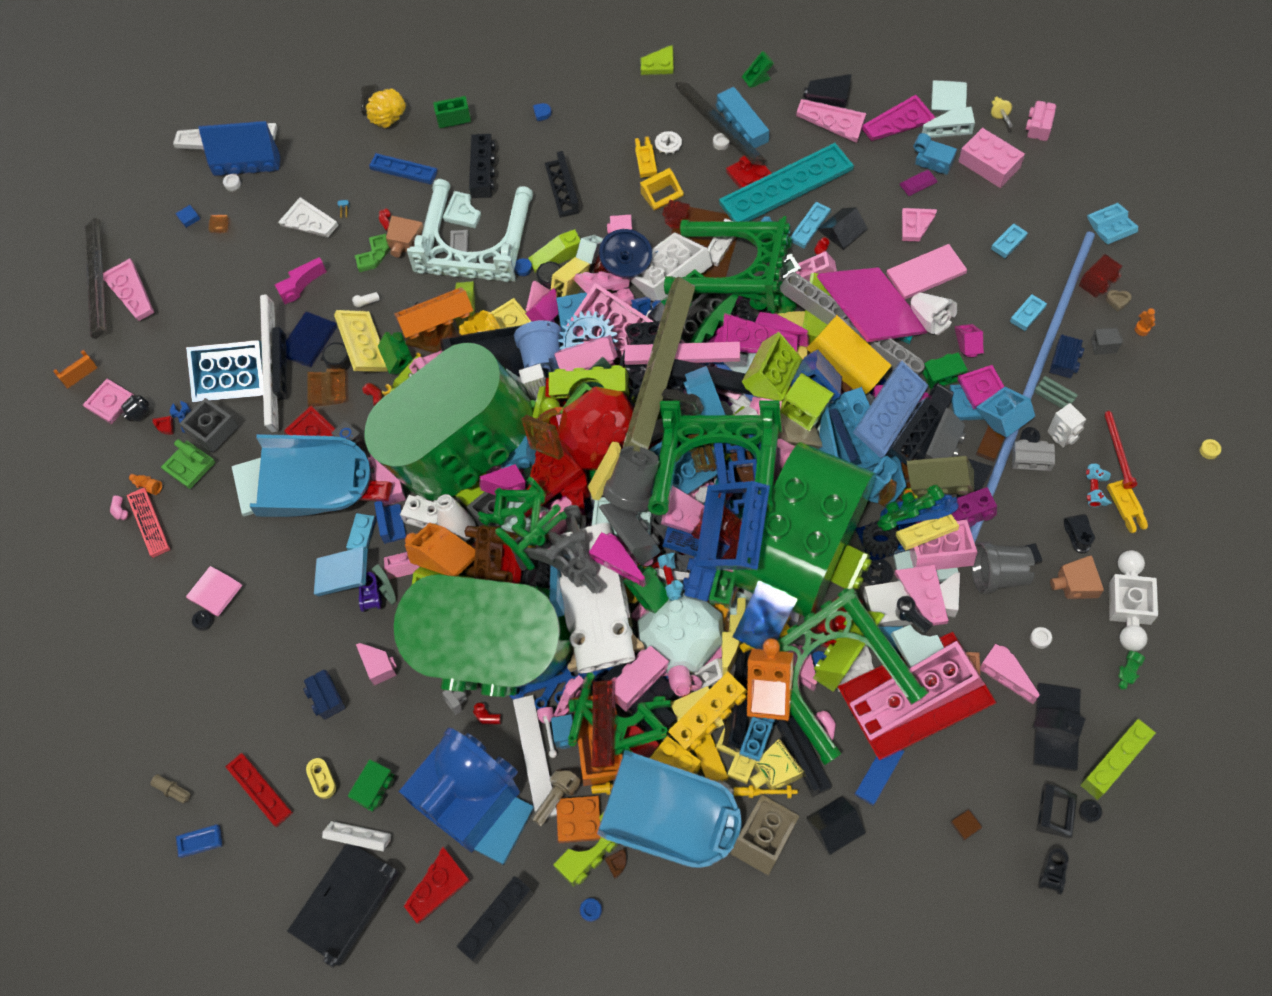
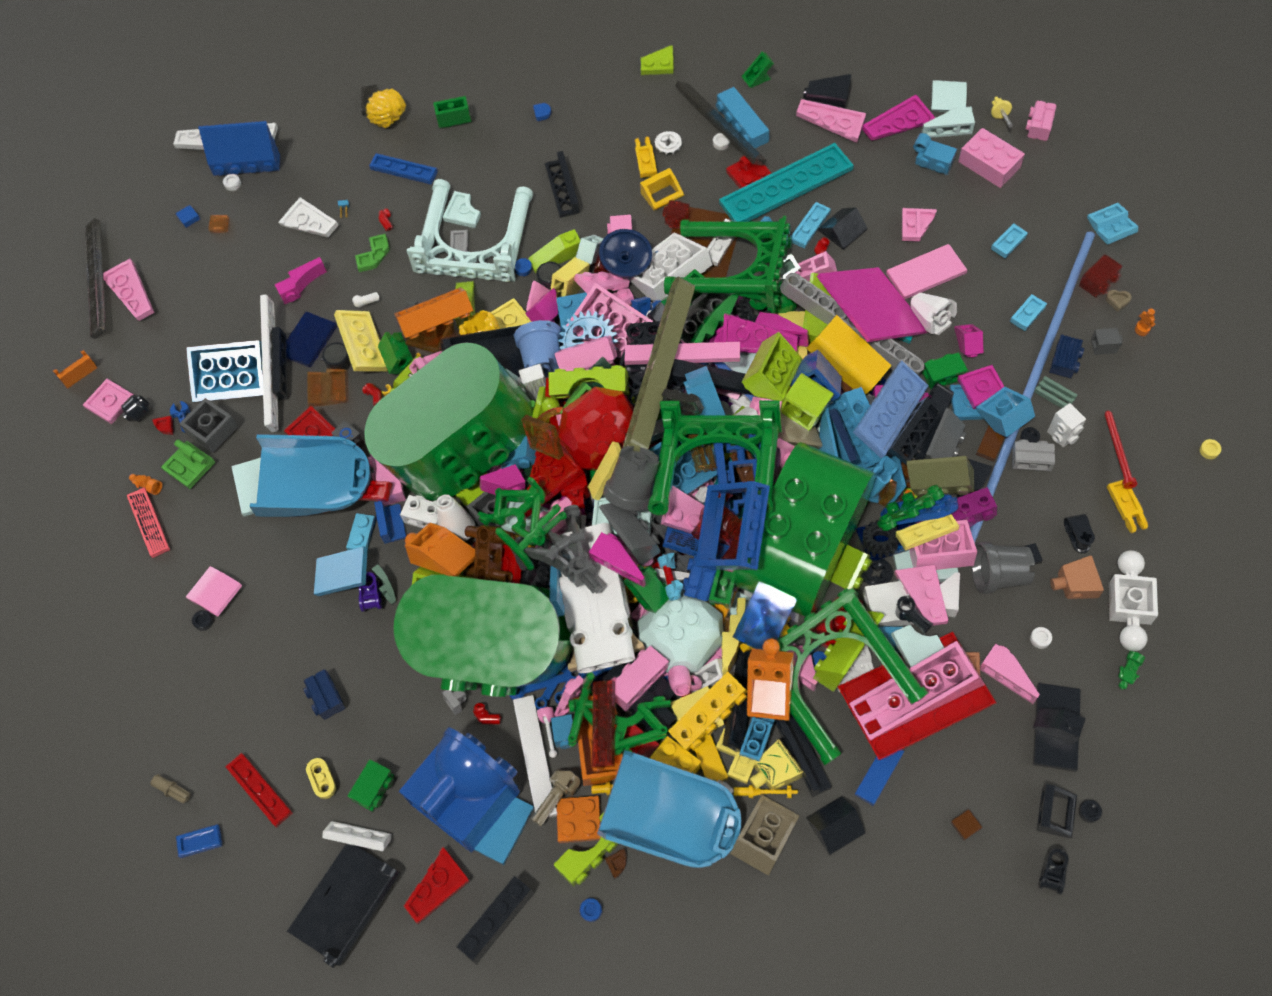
(116, 509): bright pink arm -> none
(377, 663): bright pink slope -> none
(398, 566): bright pink slope -> none
(402, 234): nougat torso -> none
(481, 166): black brick -> none
(828, 722): bright pink arm -> none
(918, 182): magenta tile -> none
(1095, 474): medium azure piece -> none
(1118, 759): lime brick -> none

